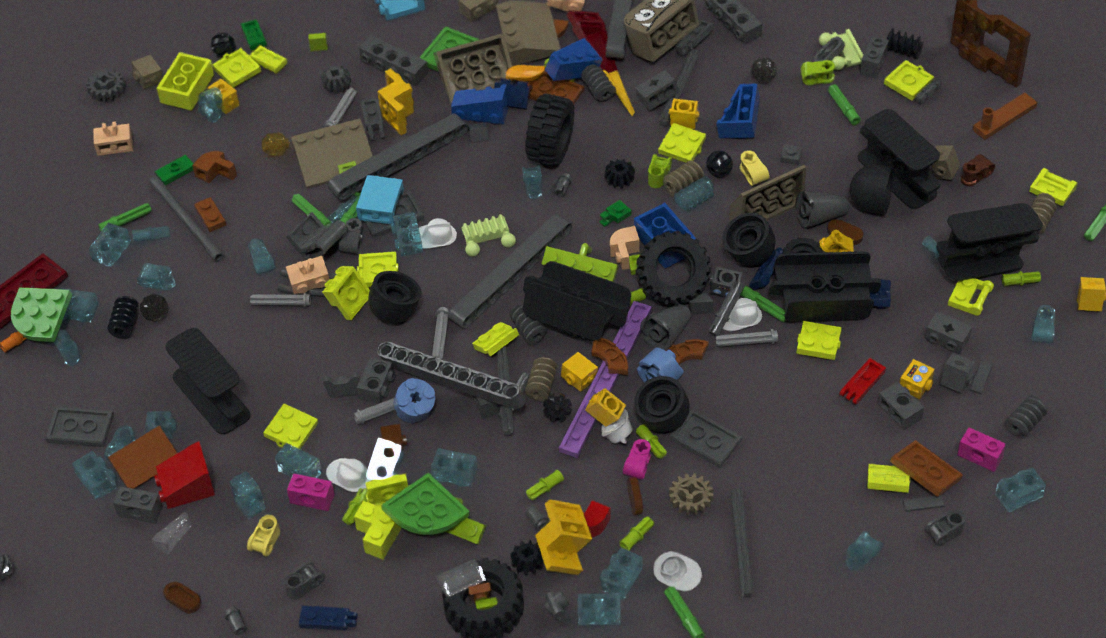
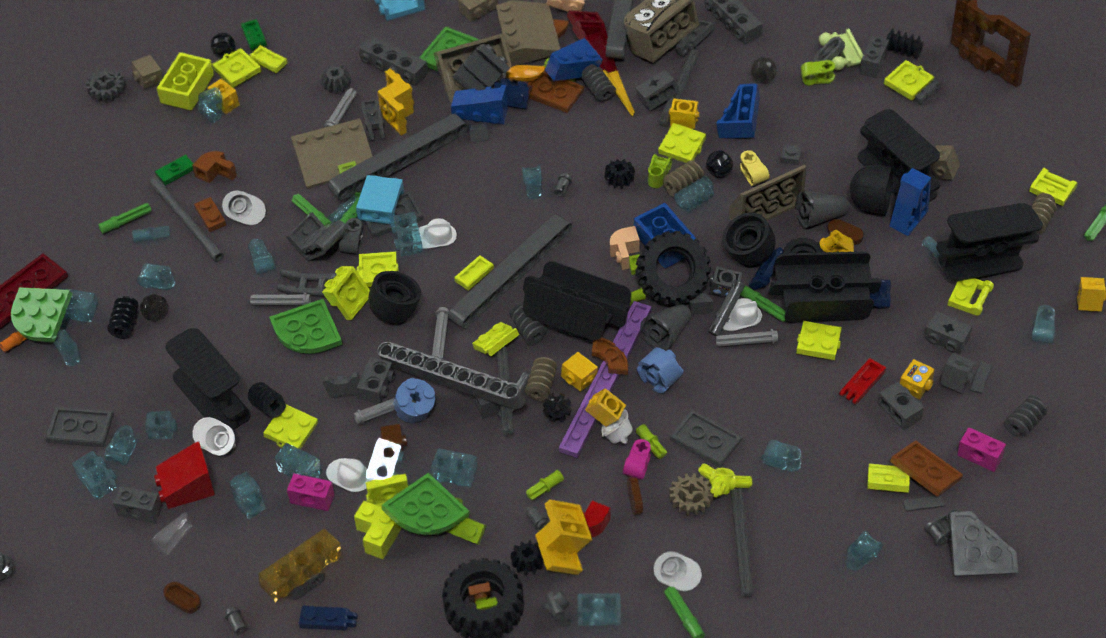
(109, 244): clear light blue brick -> none
(113, 139): light nougat brick -> none
(139, 458): dark orange tile -> none
(214, 436): none -> white piece
(243, 207): none -> white piece
(262, 538): light yellow piece -> none
(266, 399): none -> black piece
(275, 144): clear yellow head -> none
(300, 565): none -> clear yellow brick
(306, 328): none -> bright green plate
(307, 275): light nougat brick -> none
(318, 42): lime tile -> none
(354, 505): lime axle -> none
(460, 578): clear slope -> none
(474, 272): none -> neon yellow plate
(481, 69): none -> dark grey piece
(486, 231): yellowish green gear -> none
(549, 129): black tyre -> none
(581, 262): lime plate -> none
(615, 212): green plate -> none
(625, 574): clear light blue brick -> none
(637, 533): lime axle -> none
(662, 404): black piece -> none
(689, 350): dark orange tile -> none
(724, 479): none -> neon yellow bush
(780, 454): none -> clear light blue piece
(847, 109): bright green axle -> none
(911, 201): none -> blue wedge
(977, 170): copper piece -> none
(978, 548): none -> dark grey plate
(995, 121): dark orange piece -> none
(1020, 278): lime axle -> none
(1022, 492): clear light blue brick -> none

